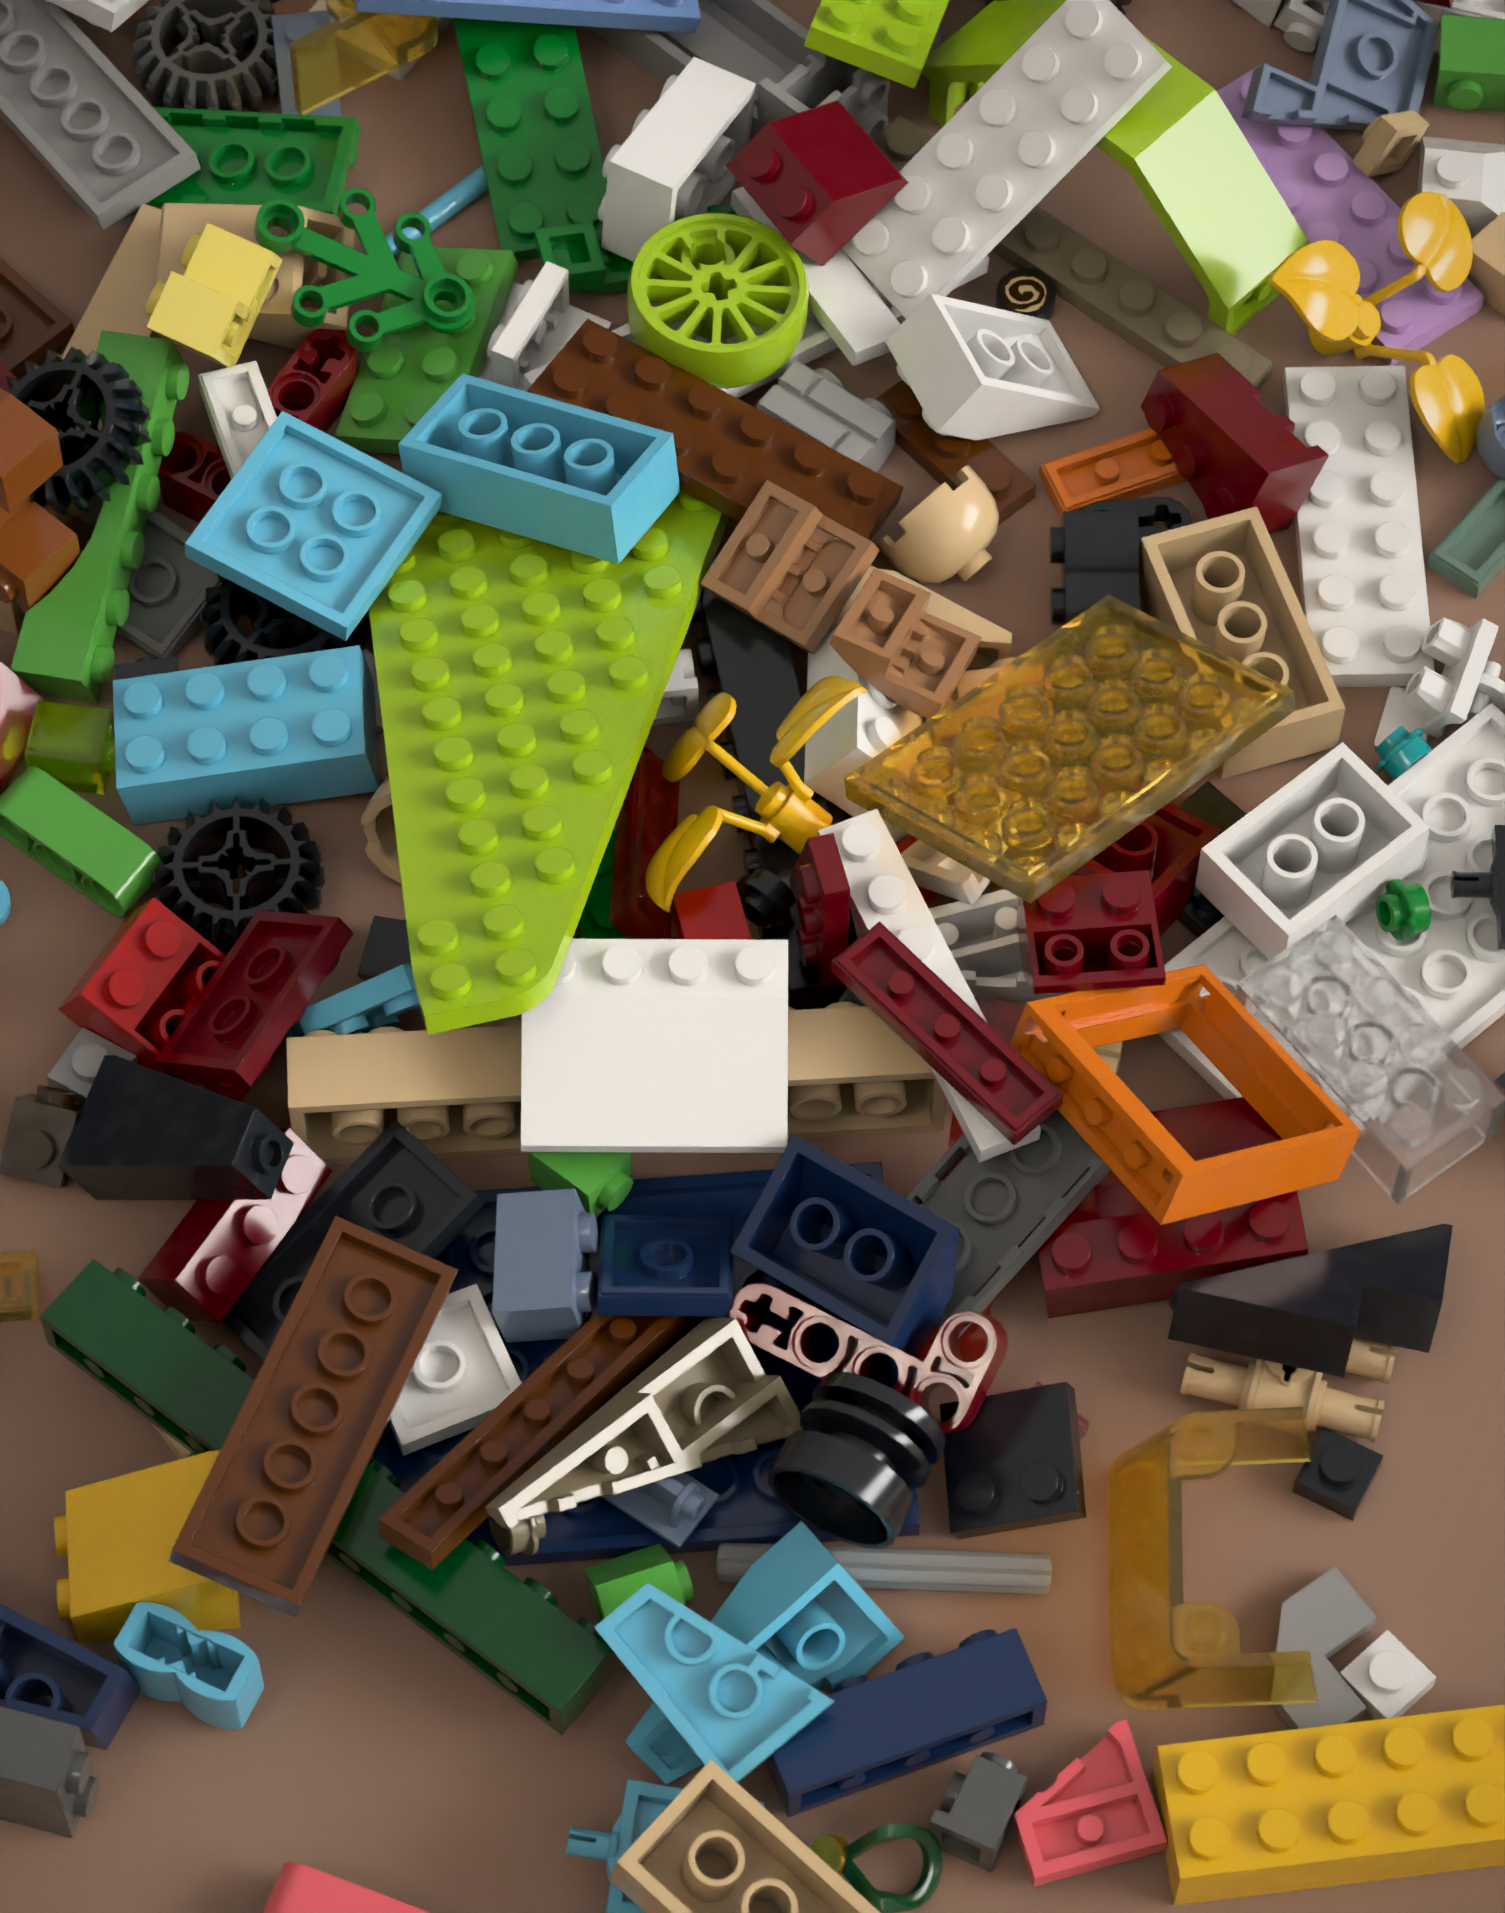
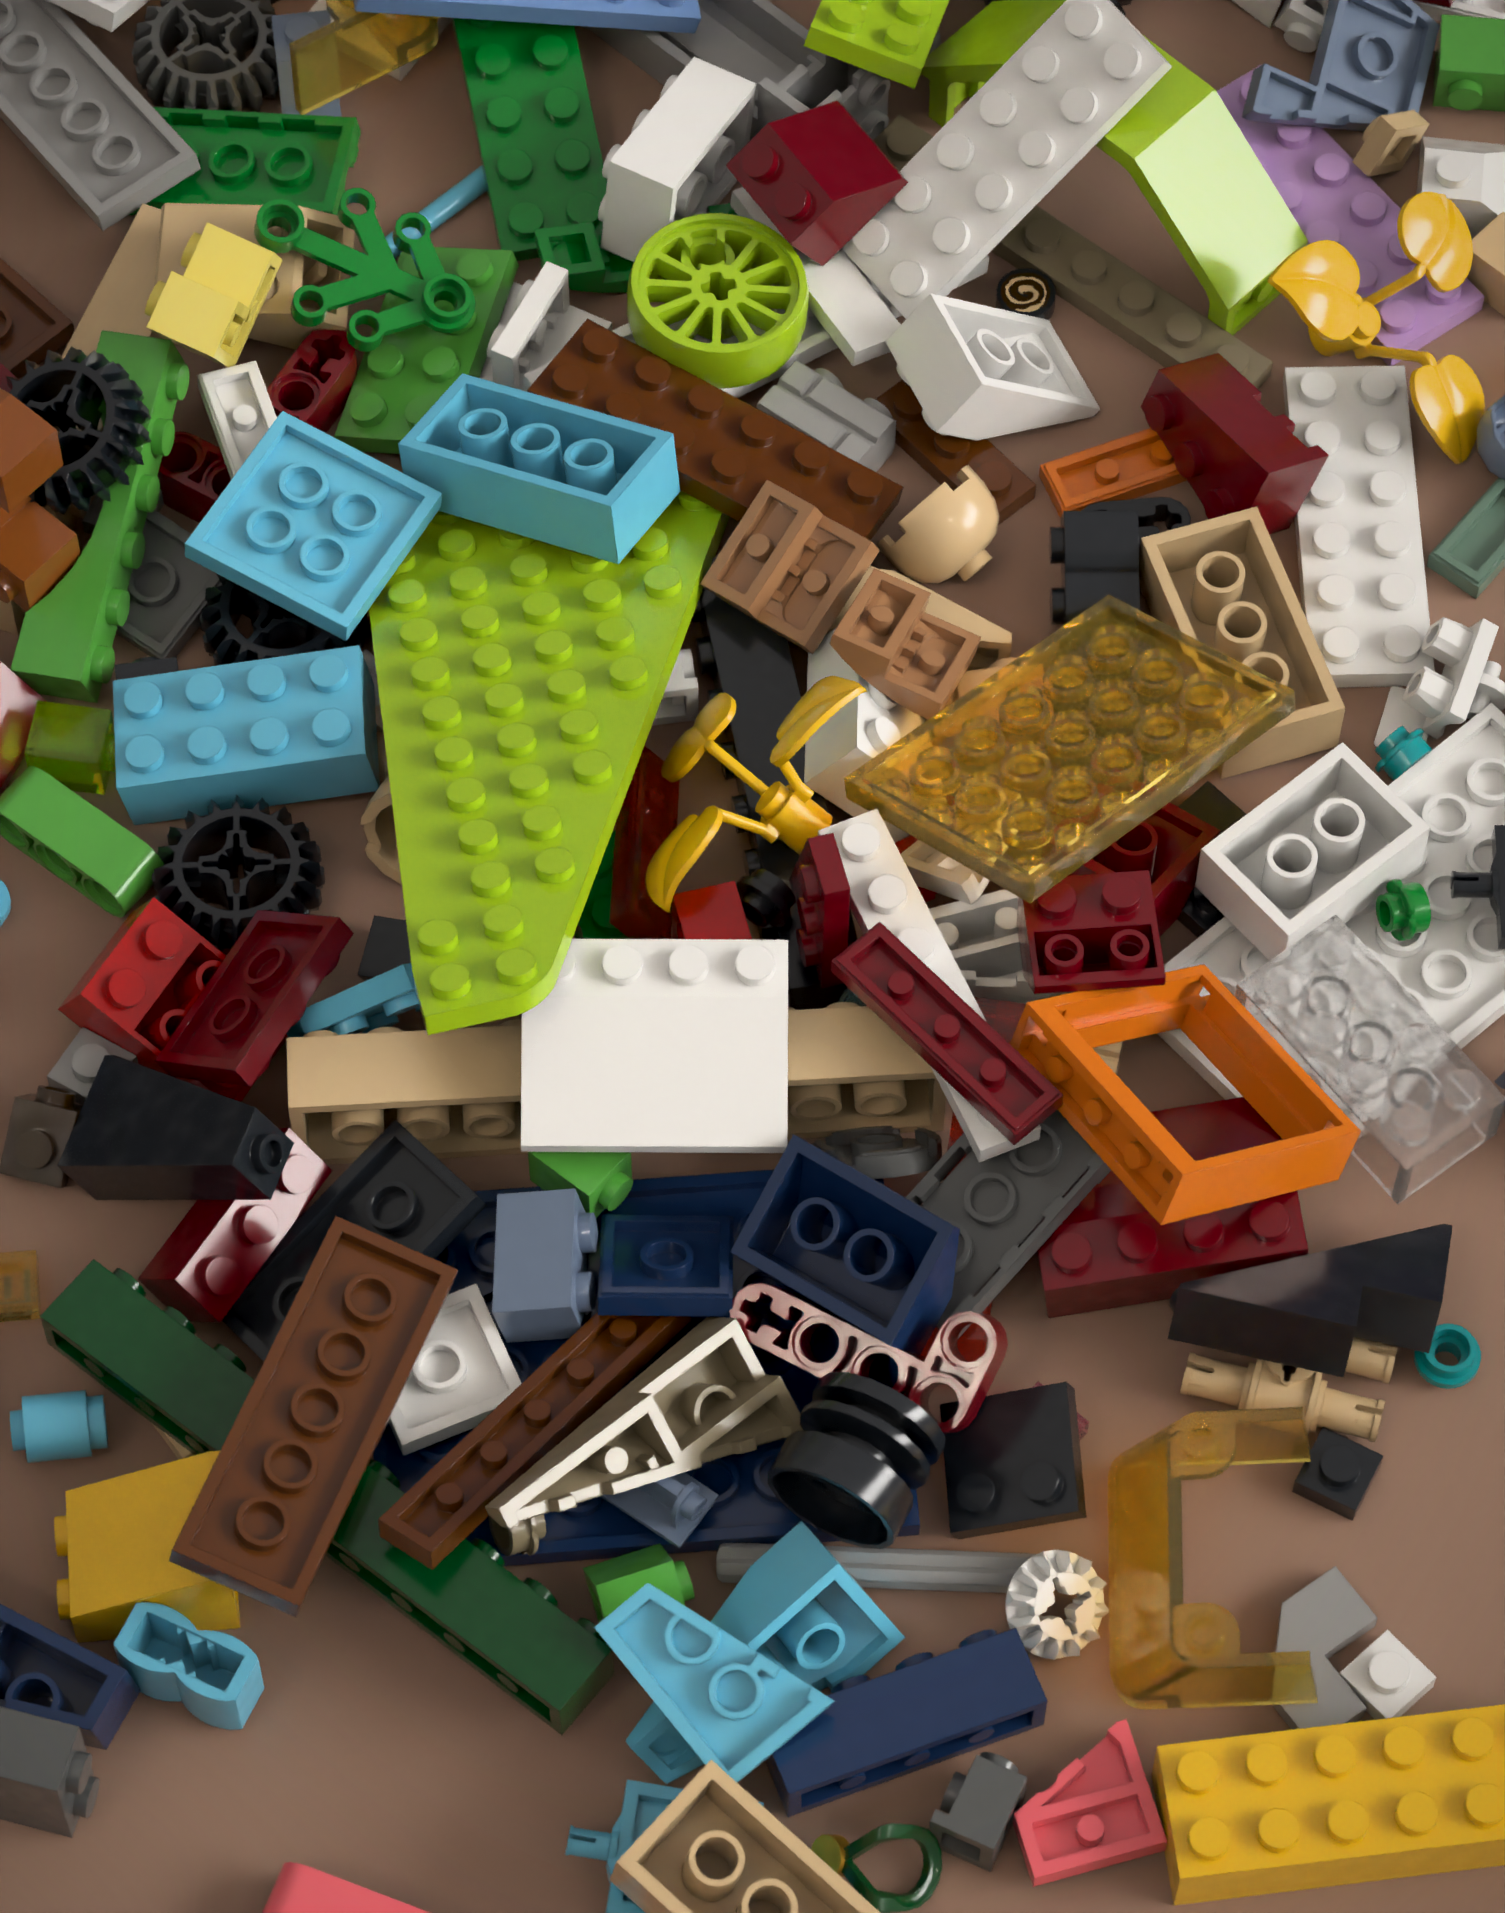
(59, 1426): none -> medium azure brick
(883, 1152): none -> dark grey tile
(1032, 1593): none -> white gear
(1458, 1342): none -> teal plate

